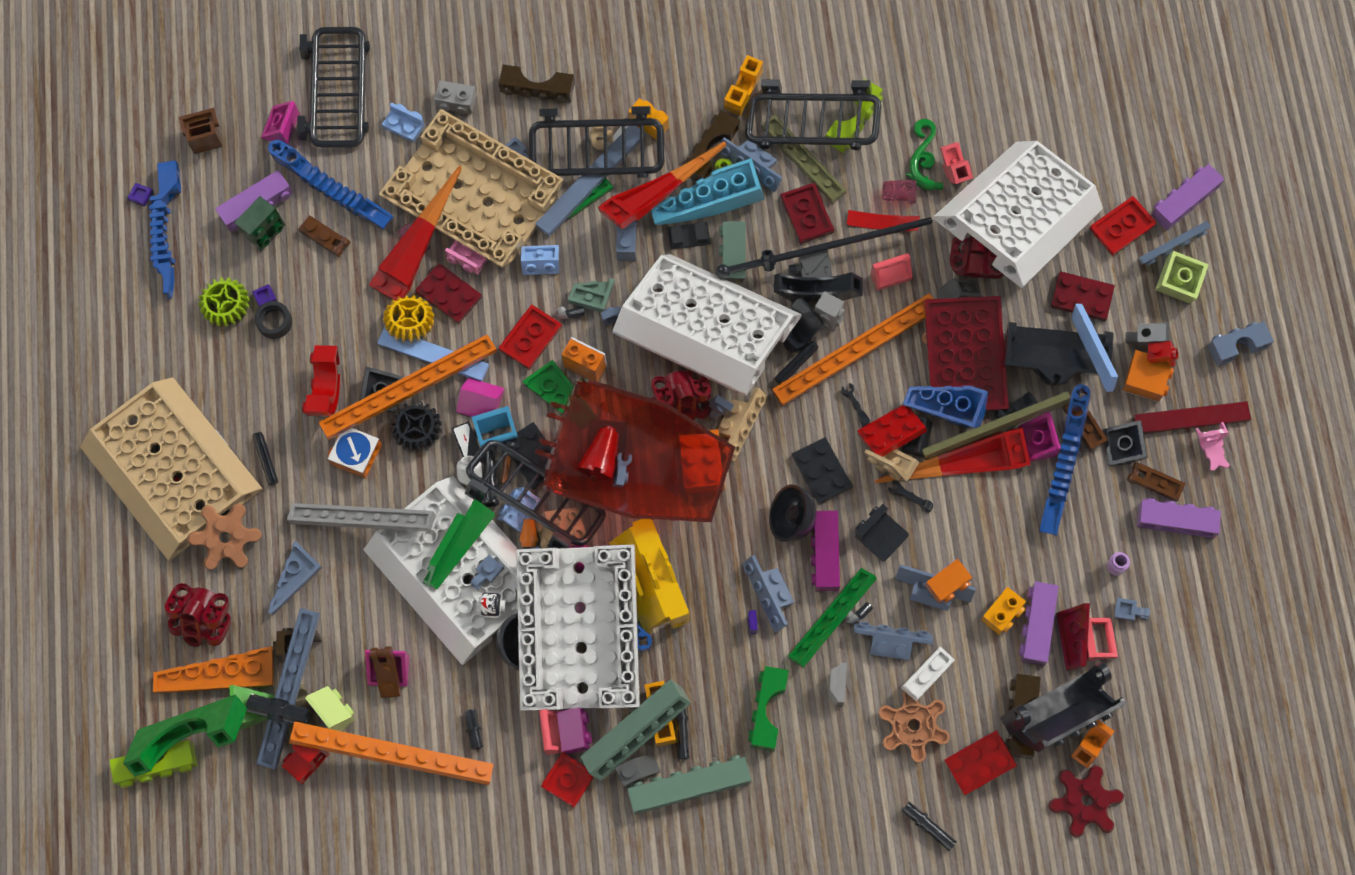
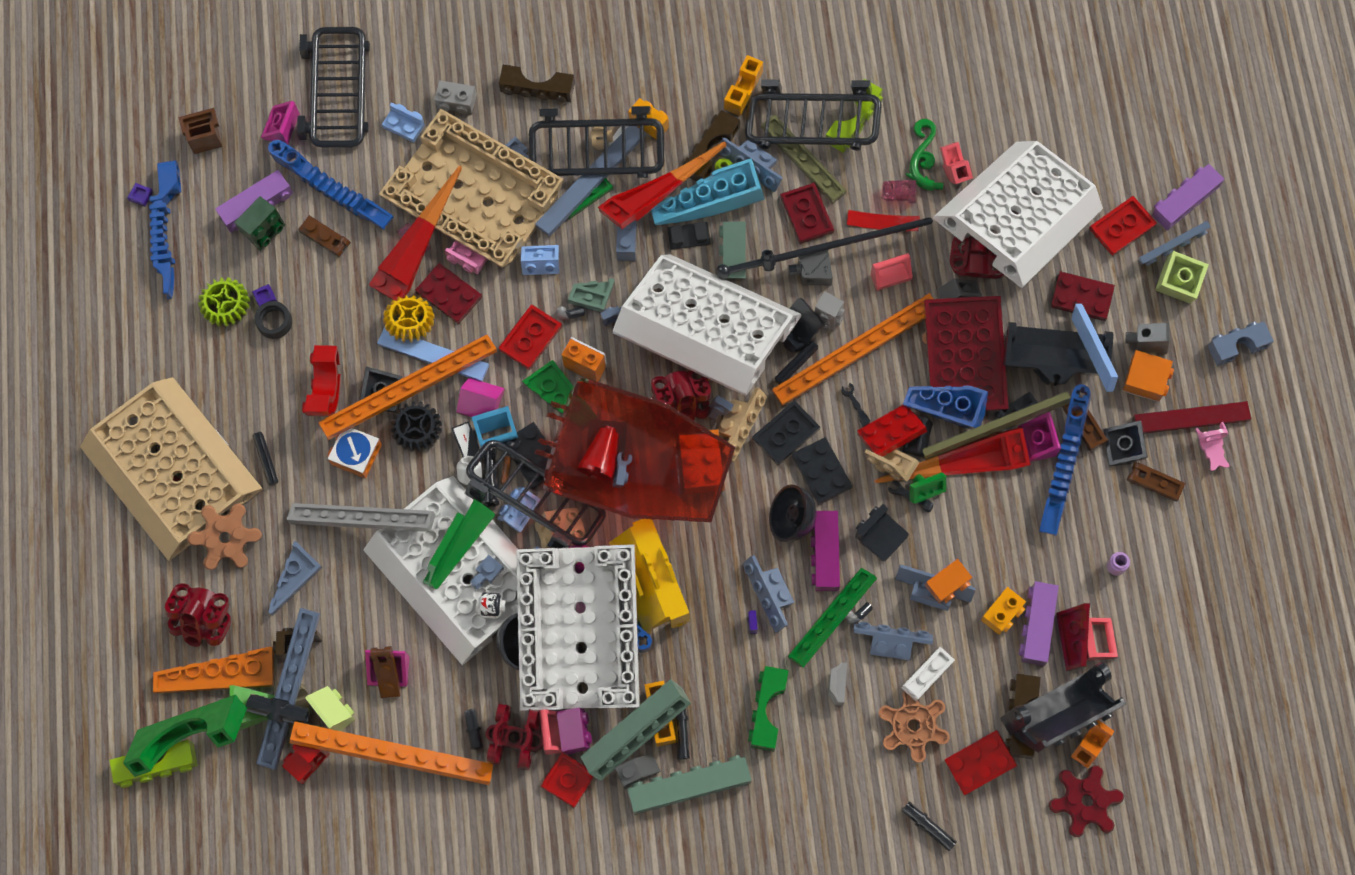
(502, 718): none -> dark red piece
(528, 533): orange cone -> none
(786, 432): none -> black plate
(840, 286): black arch -> none
(928, 487): none -> green tile
(1127, 610): sand blue plate -> none
(1162, 352): red bracket -> none
(1178, 518): medium lavender brick -> none

